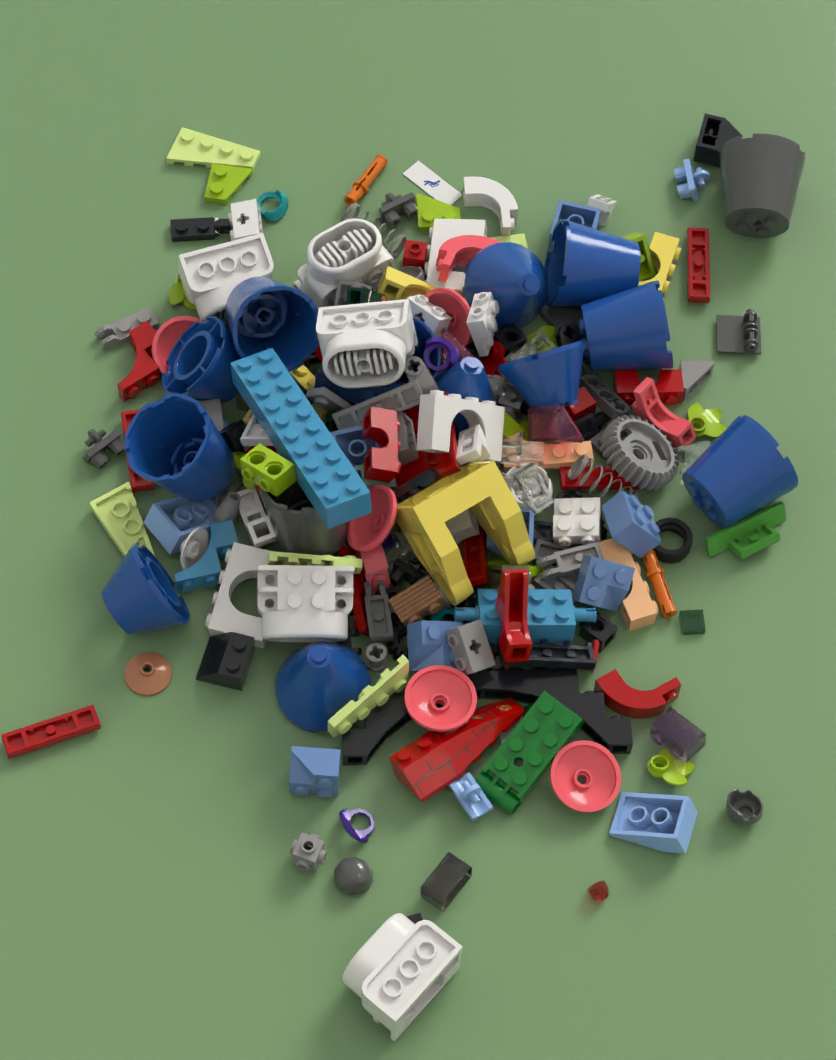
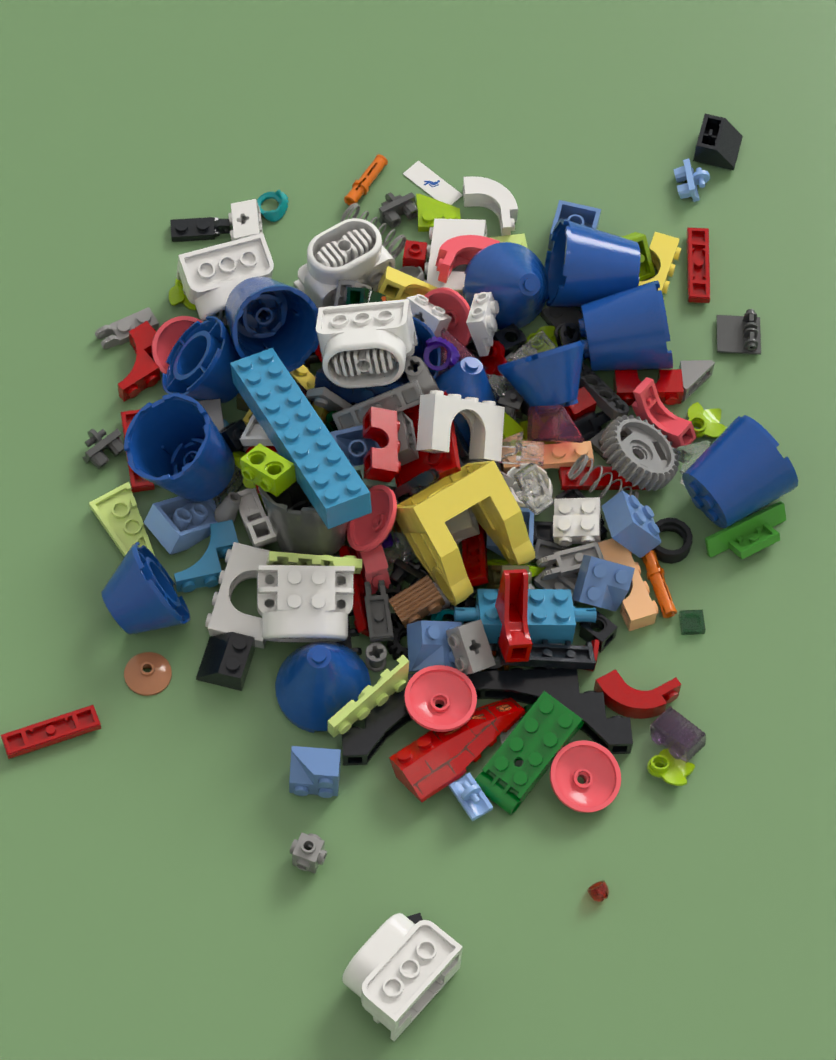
(193, 547): white dish -> none
(199, 148): yellowish green wing -> none
(225, 182): lime wing -> none
(353, 875): dark grey hair -> none
(359, 835): piece -> none
(445, 881): clear smoke piece -> none
(472, 446): white slope -> none
(605, 204): white slope -> none
(655, 821): light blue slope -> none
(744, 807): dark grey hair -> none
(760, 183): dark grey cone -> none

